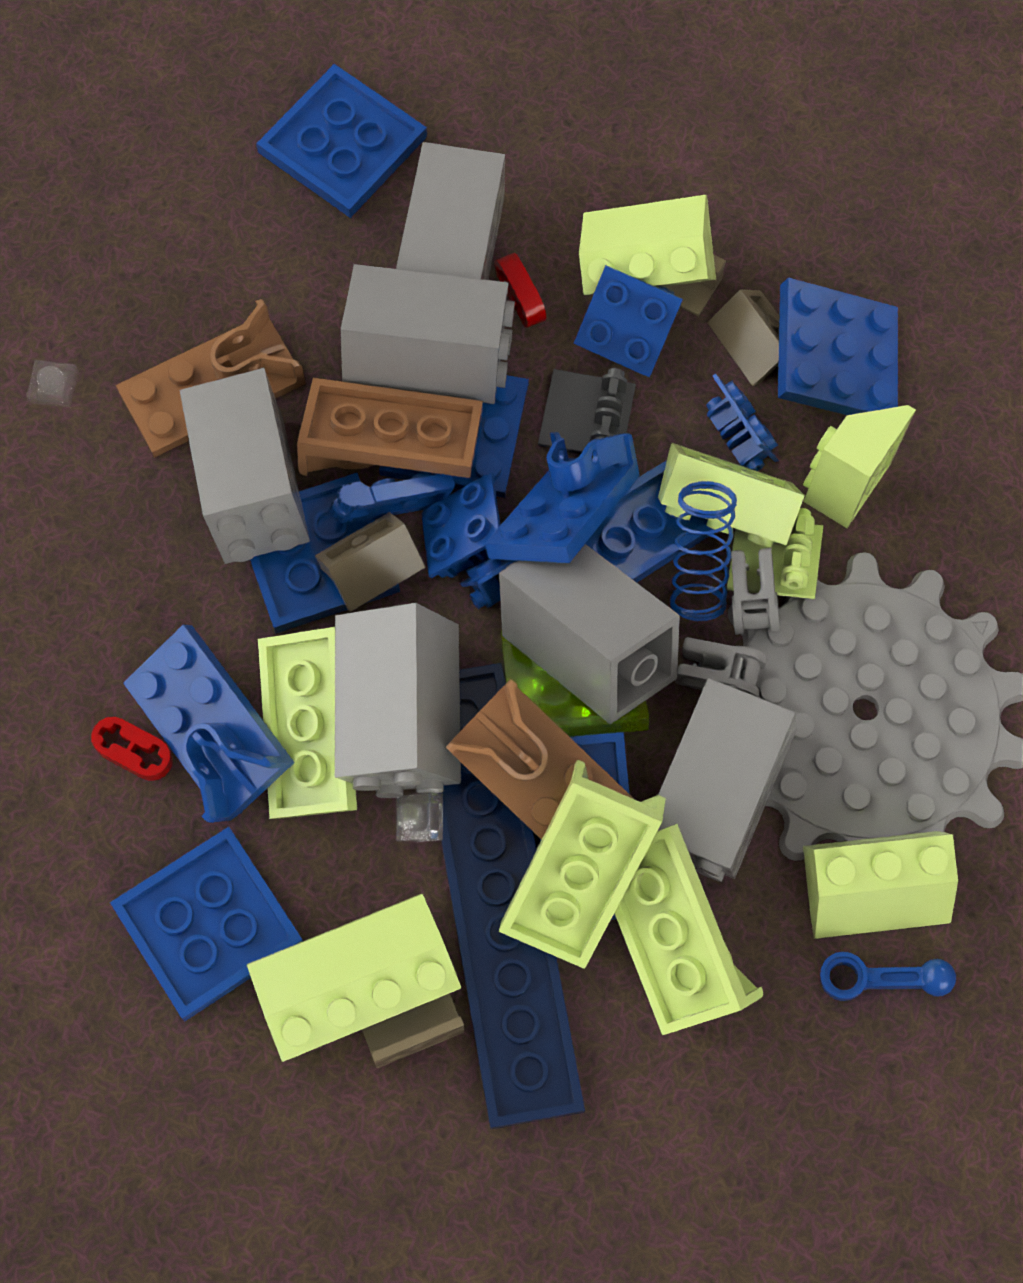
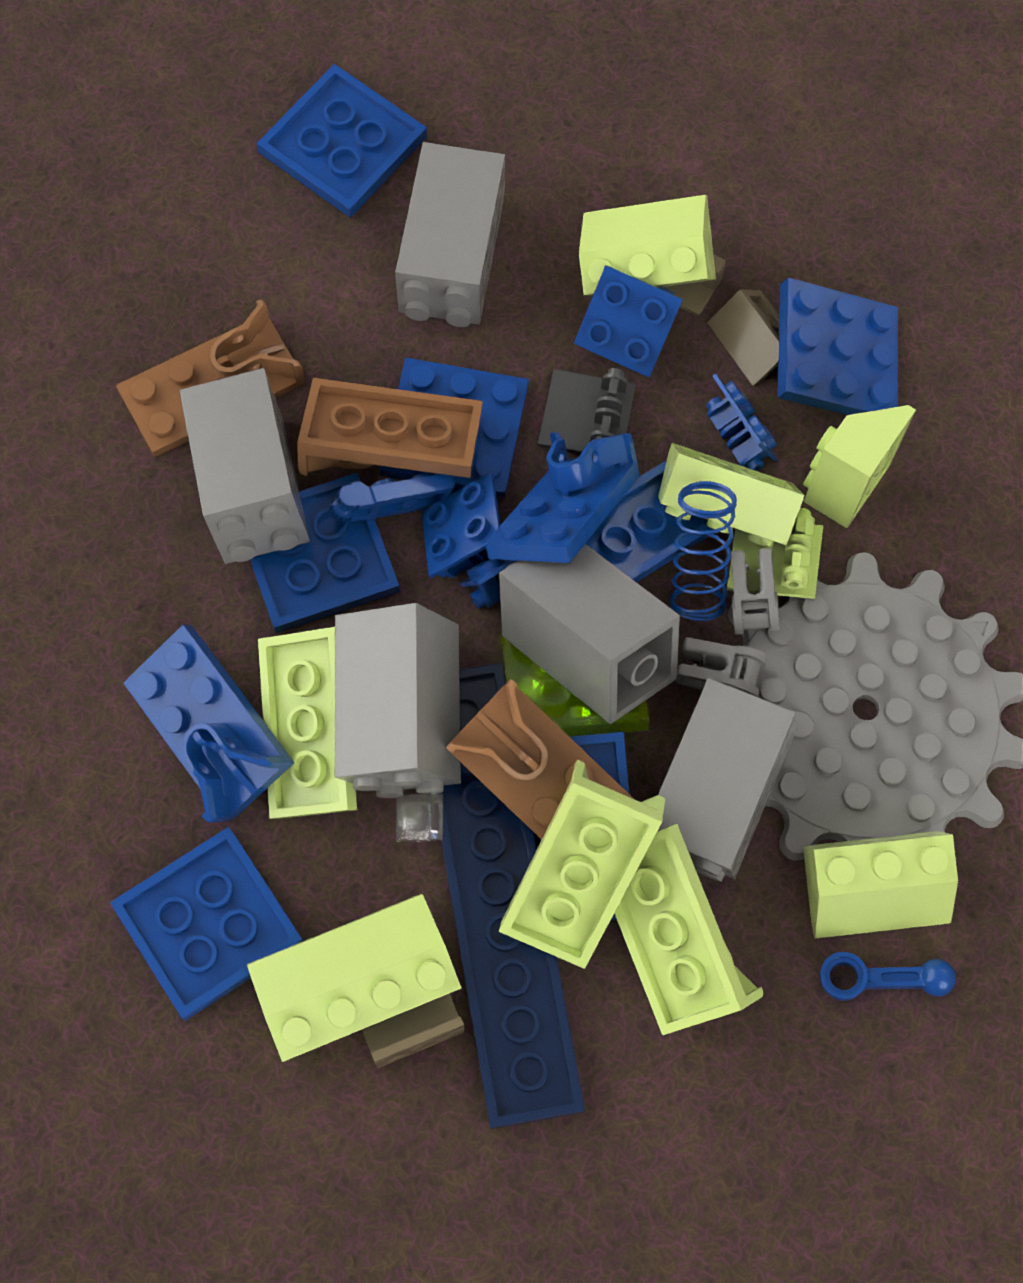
(52, 383): clear plate -> none
(137, 739): red beam -> none
(371, 560): dark tan panel -> none
(426, 333): light grey brick -> none
(520, 289): red beam -> none

